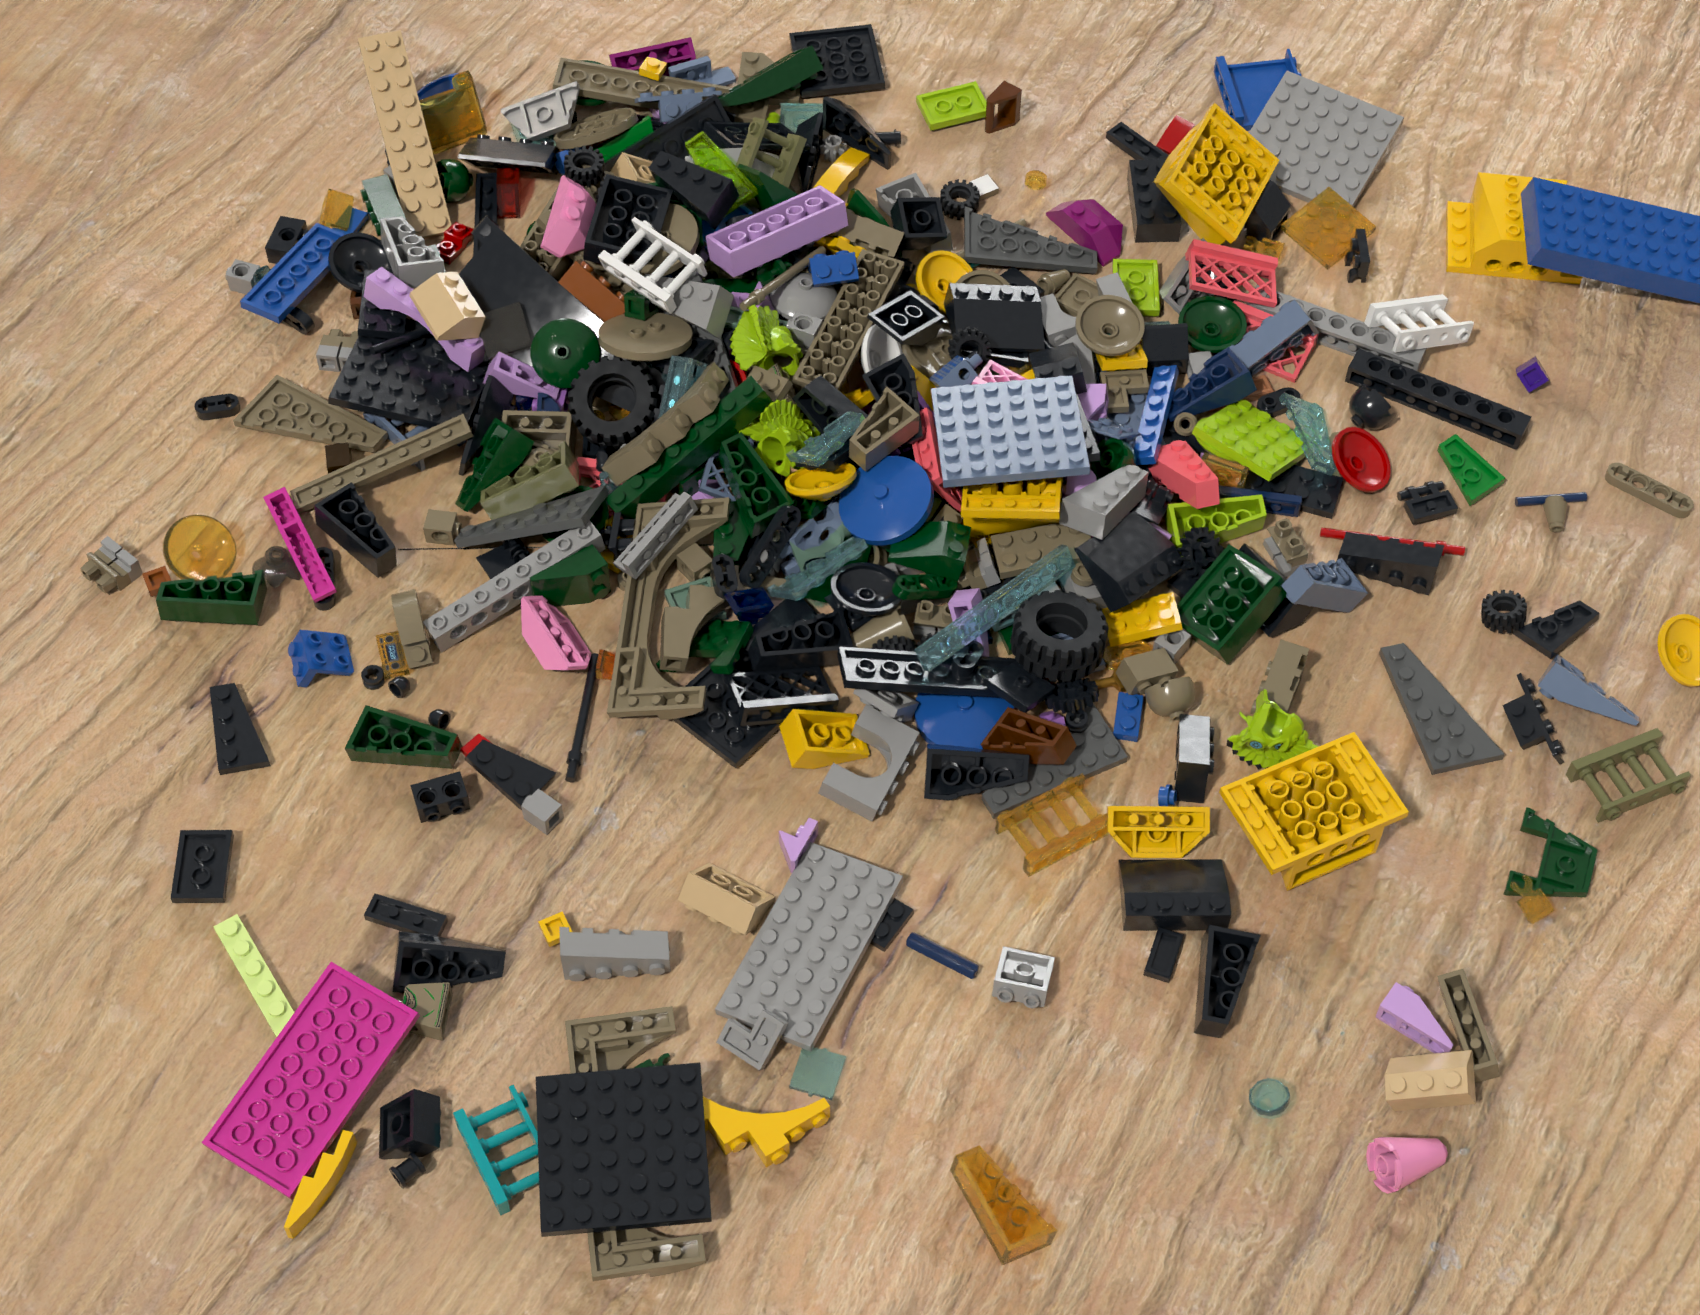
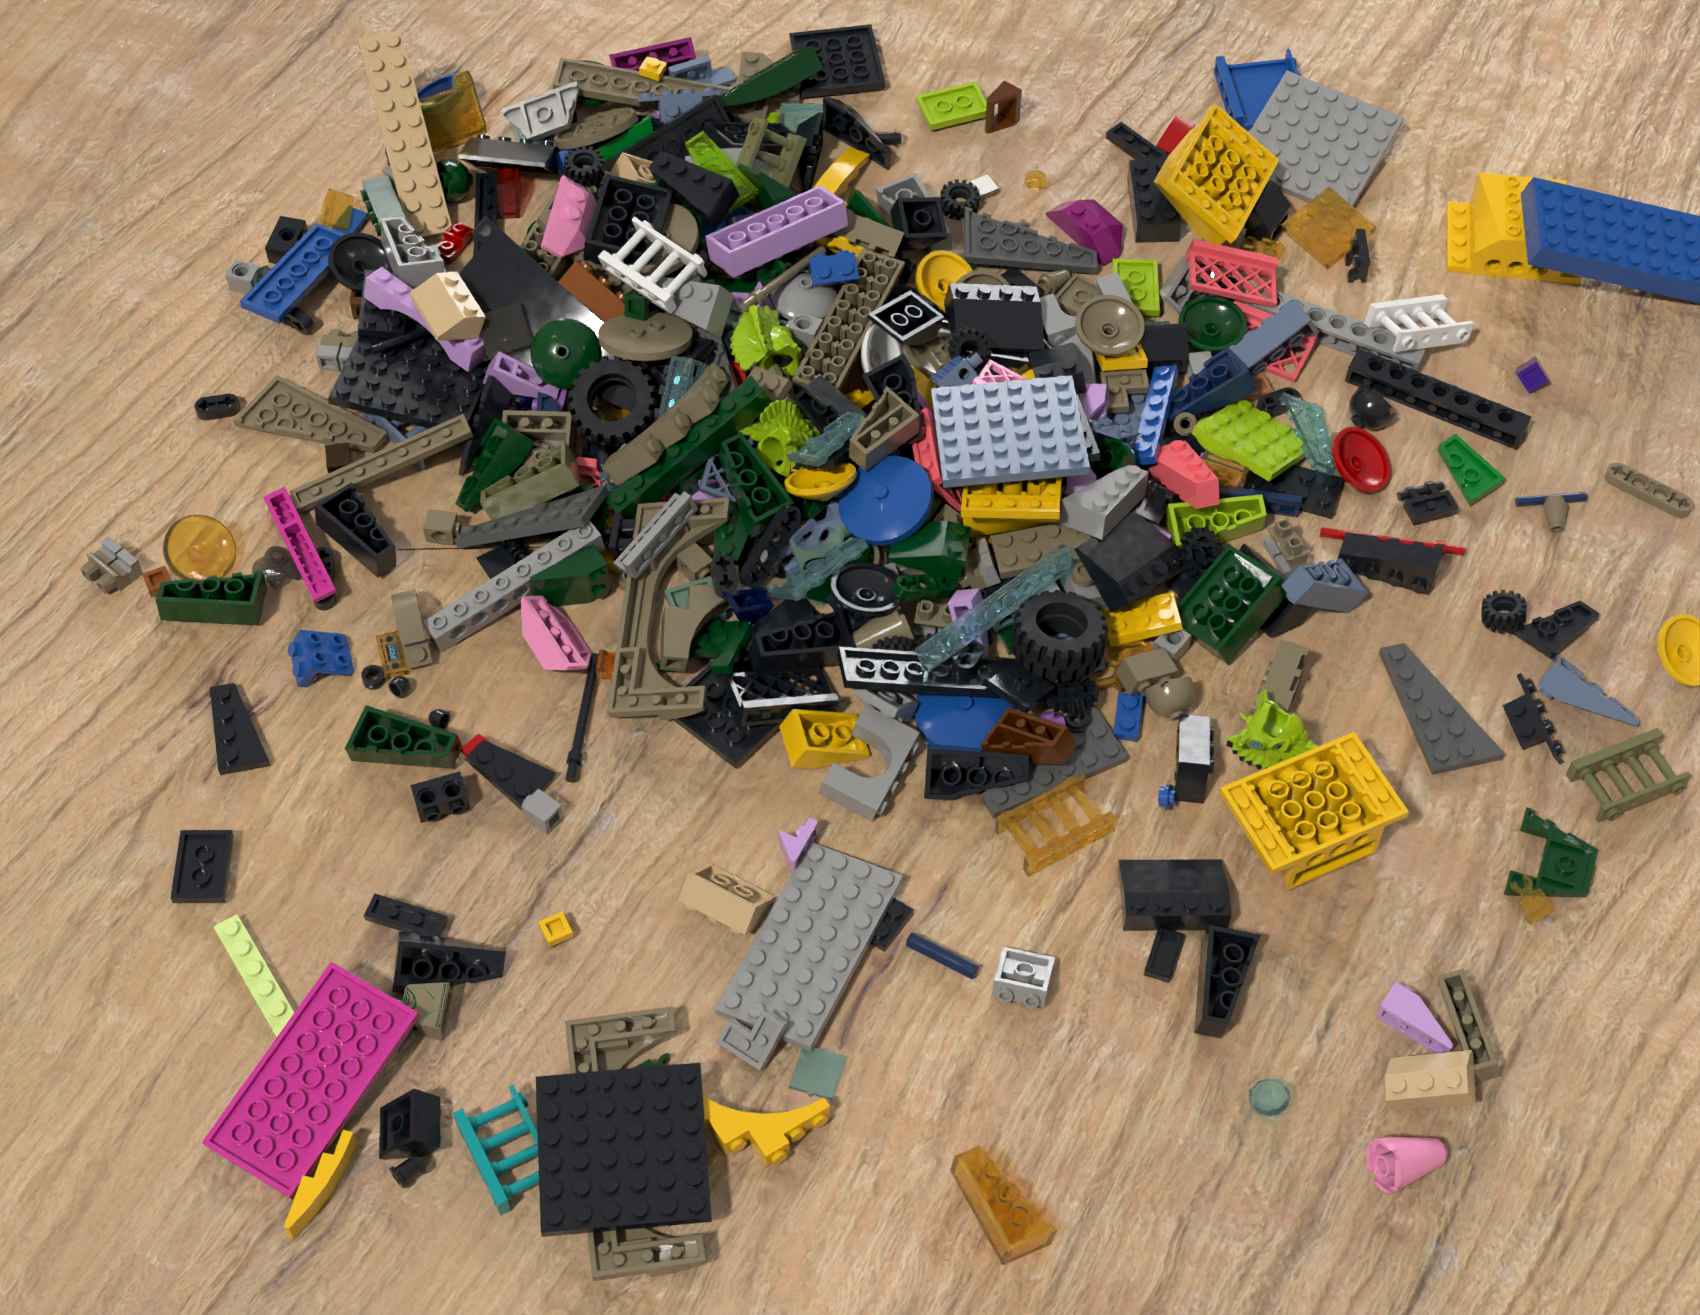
(613, 953): light grey wedge -> none
(832, 147): light grey gear -> none
(1158, 829): yellow wedge -> none

